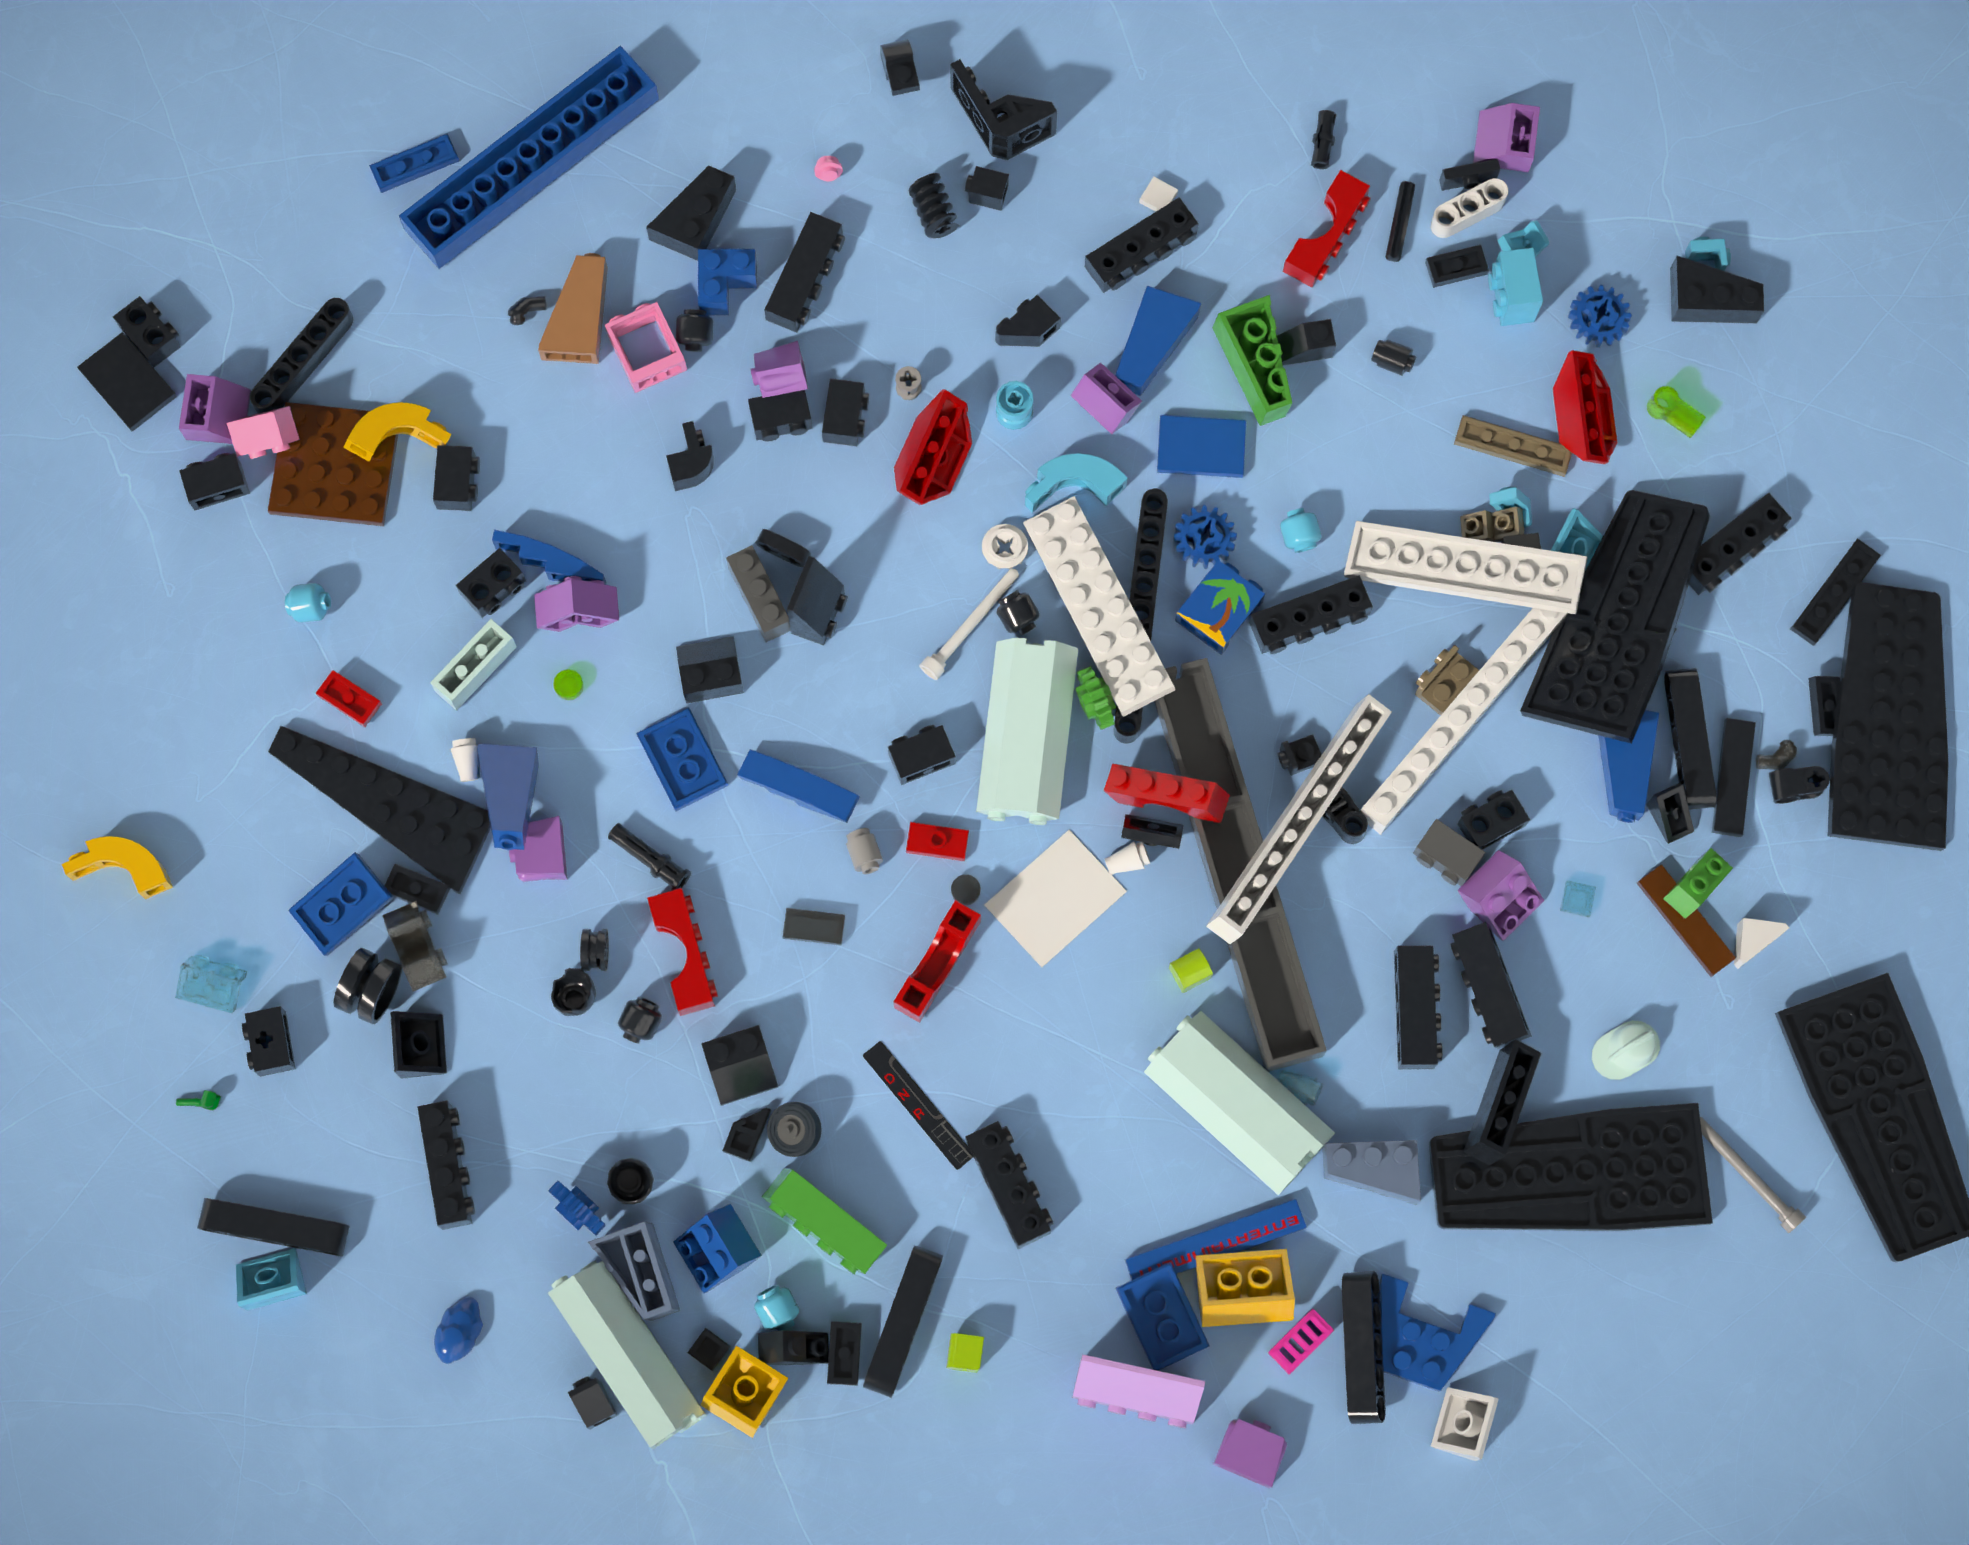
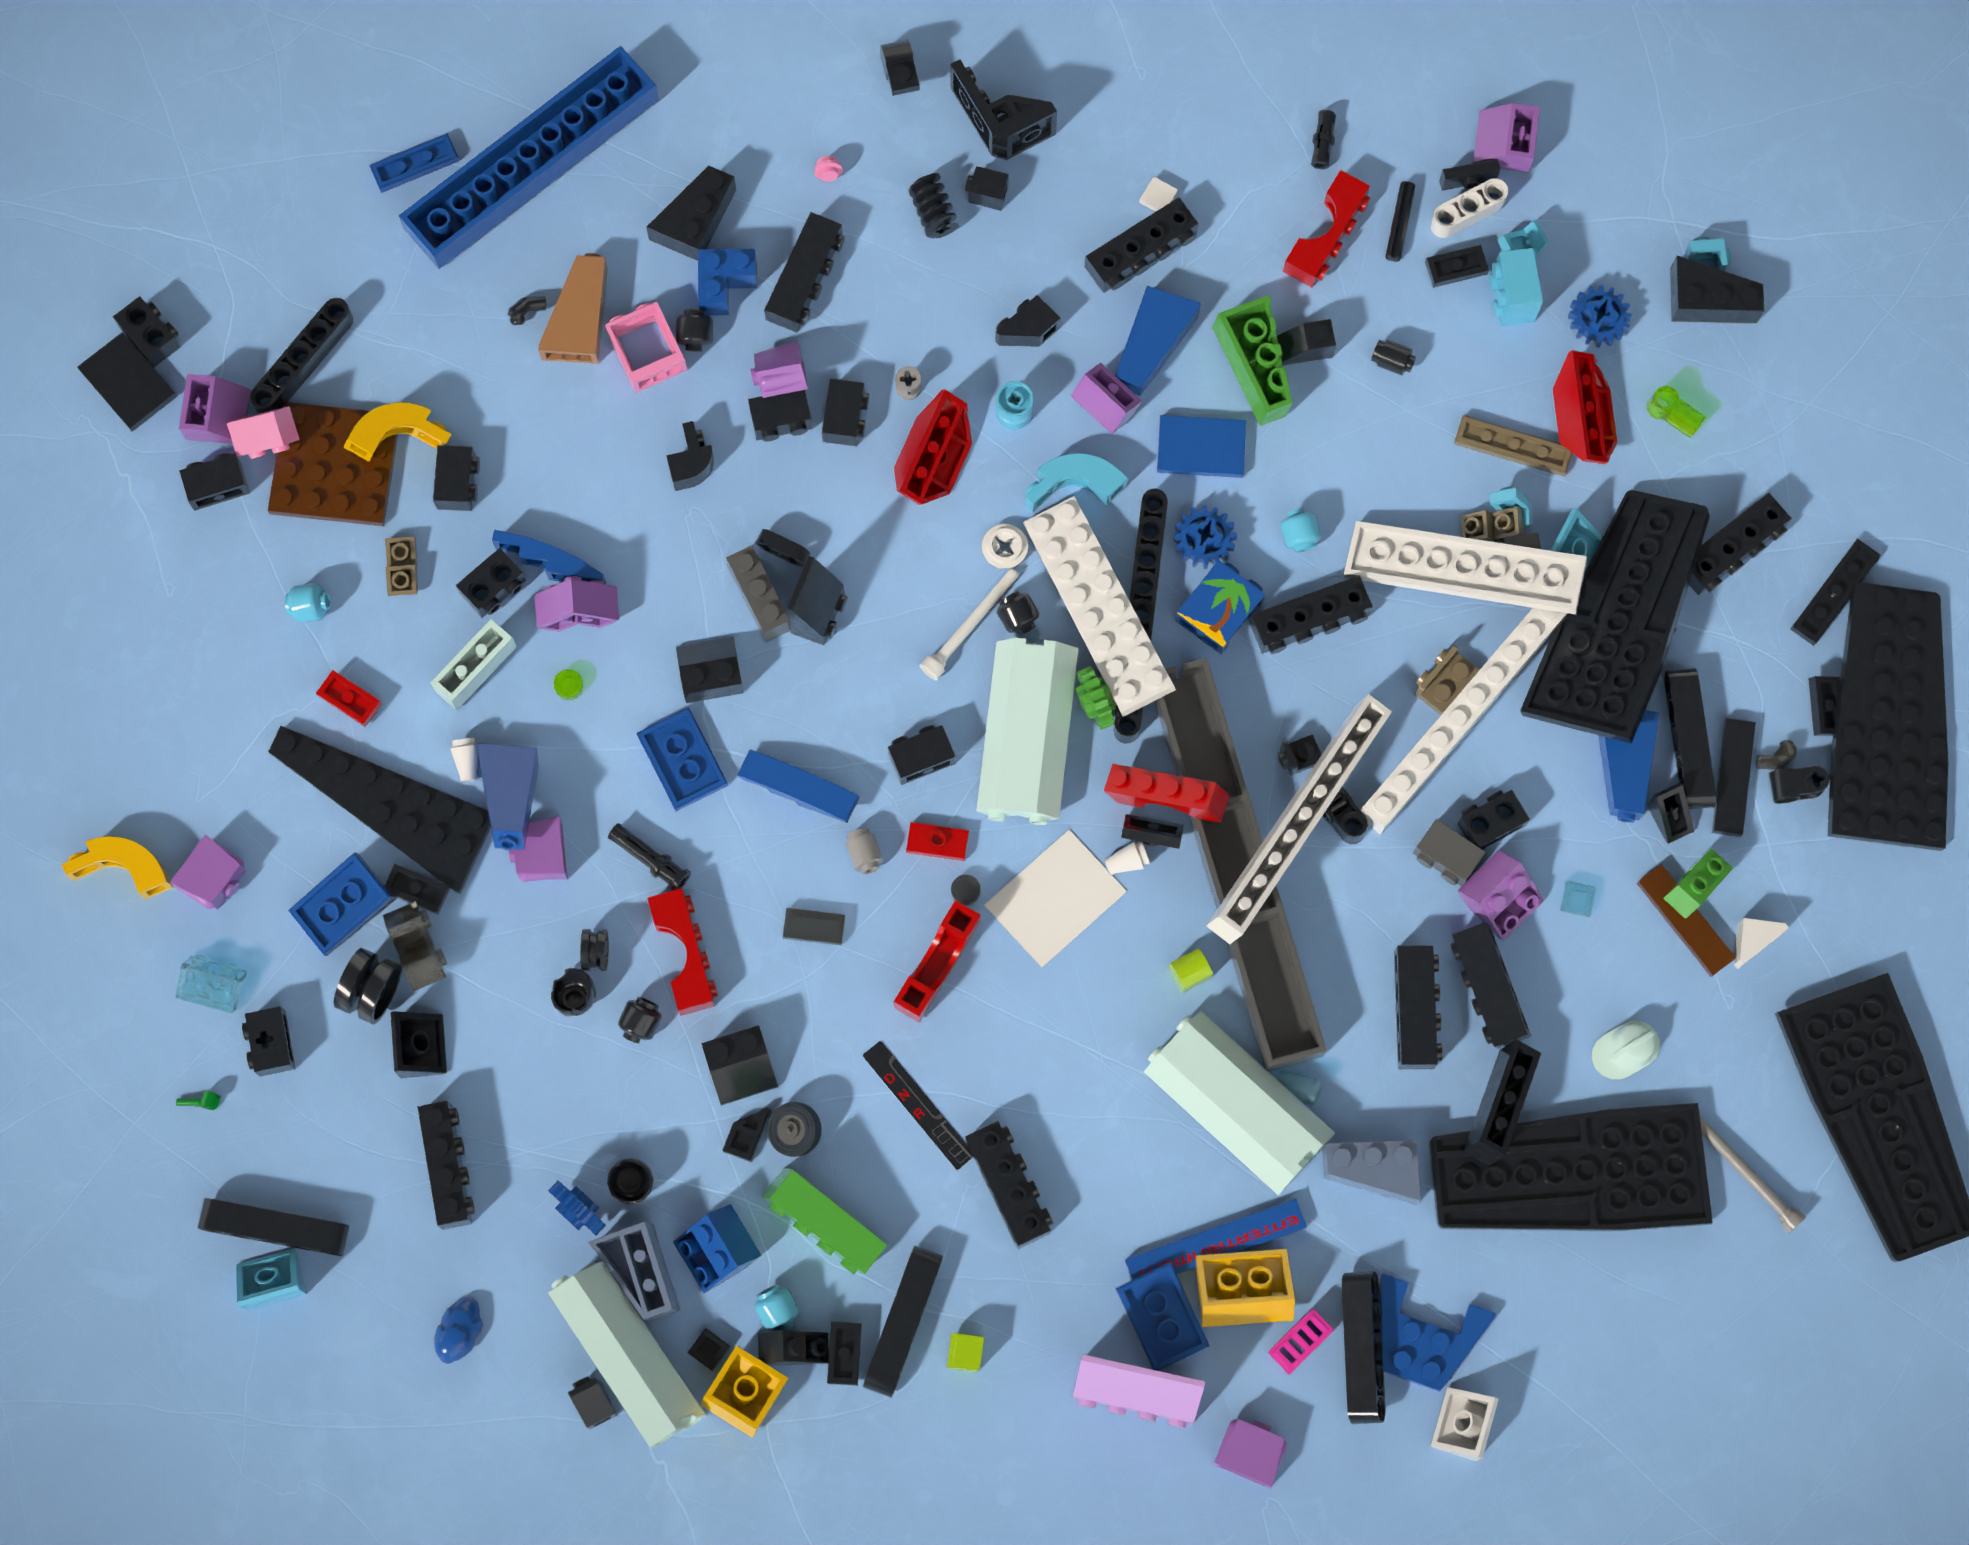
(209, 874): none -> medium lavender torso
(401, 566): none -> dark tan slope

